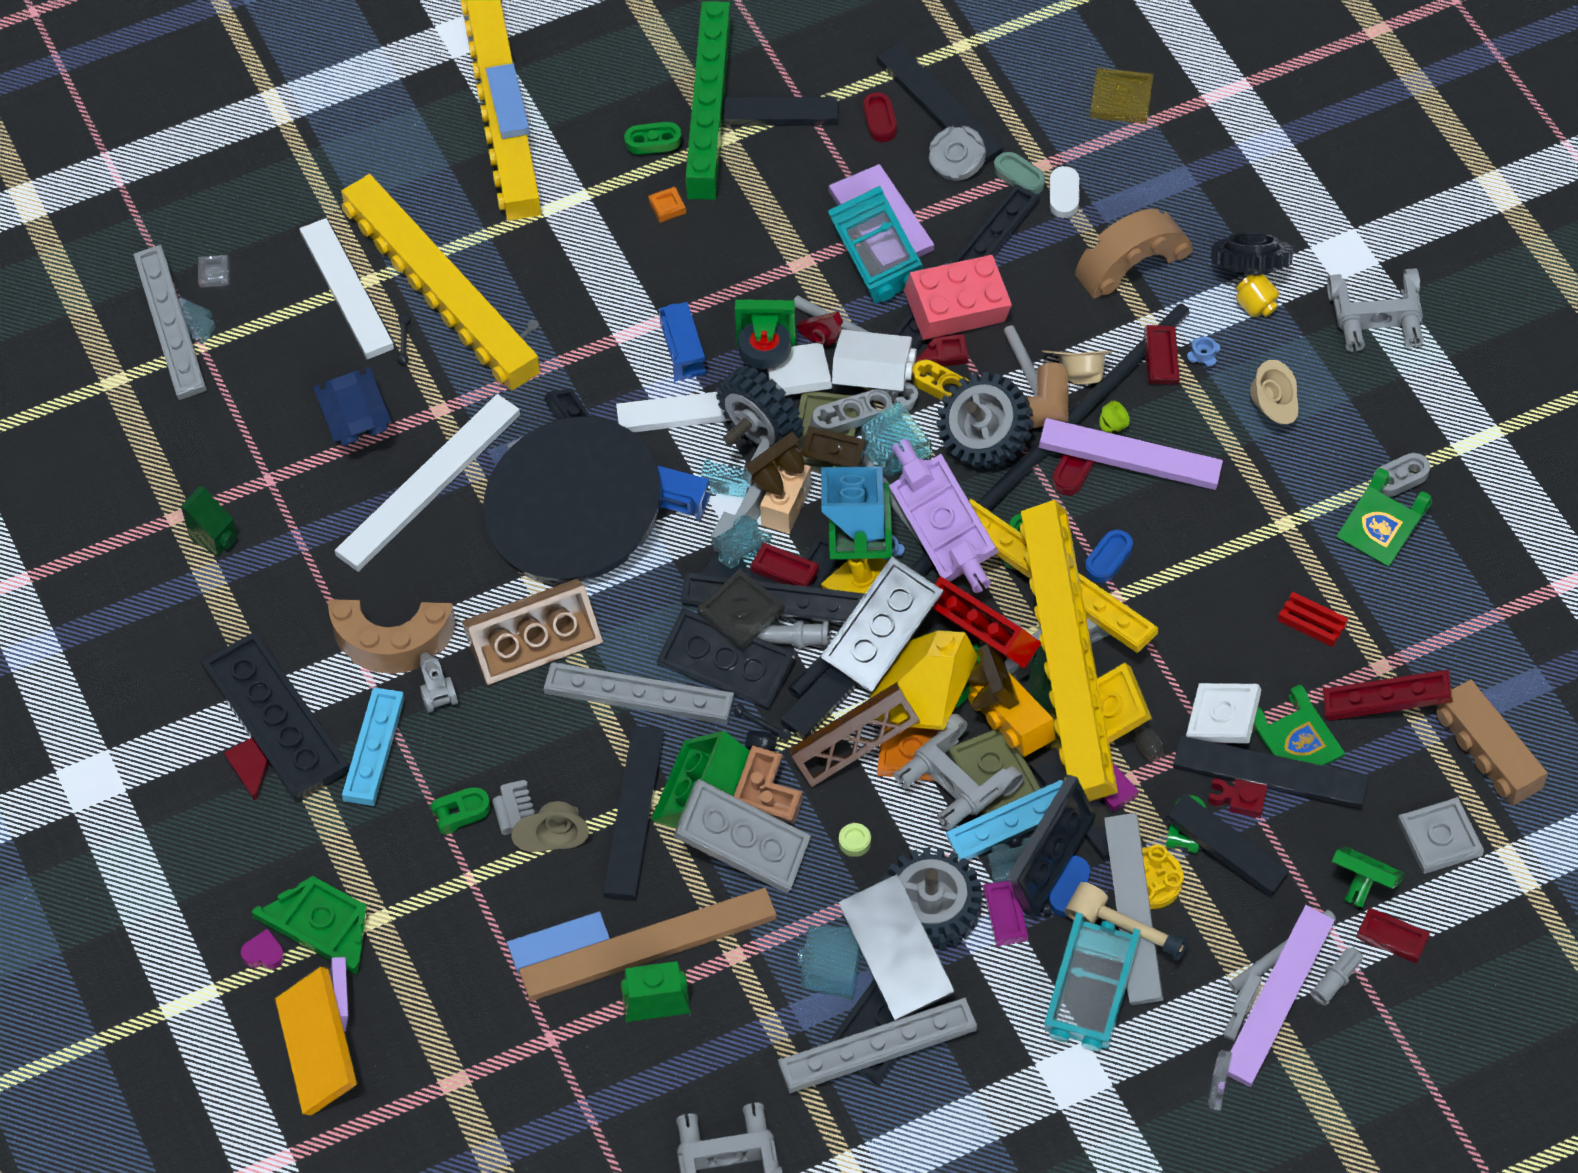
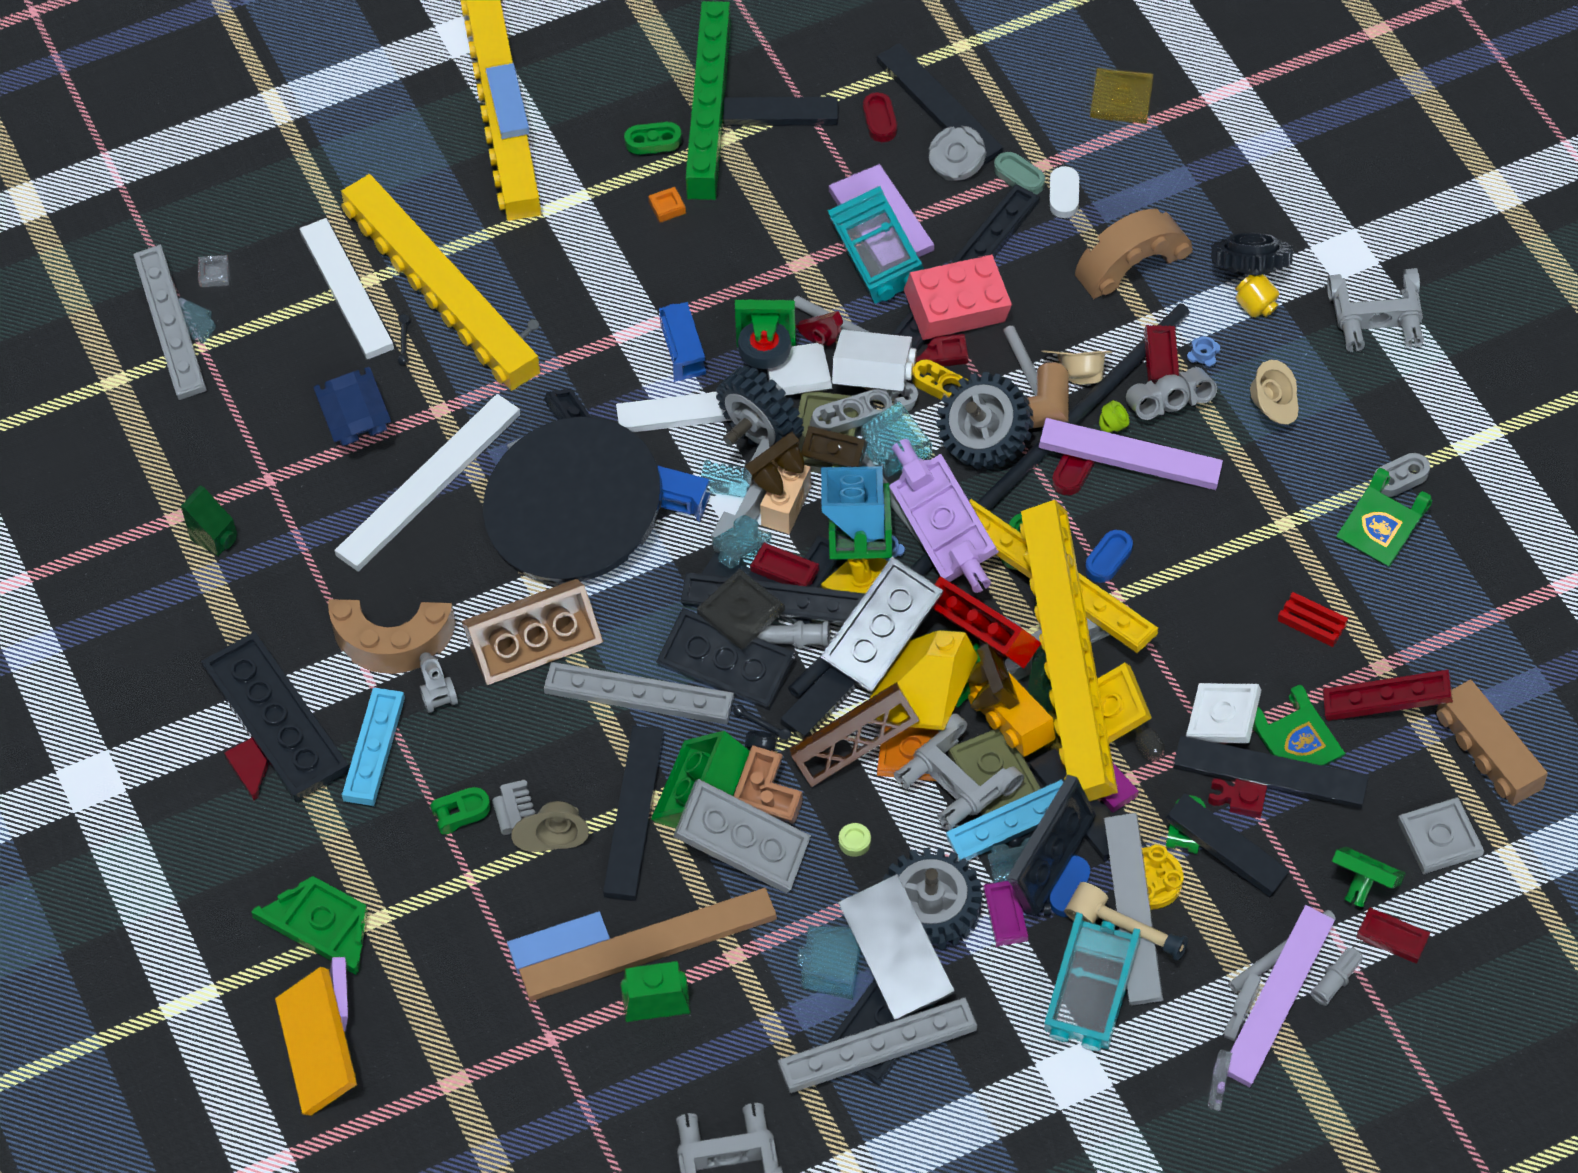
(263, 951): magenta tile -> none
(1158, 393): none -> light grey piece

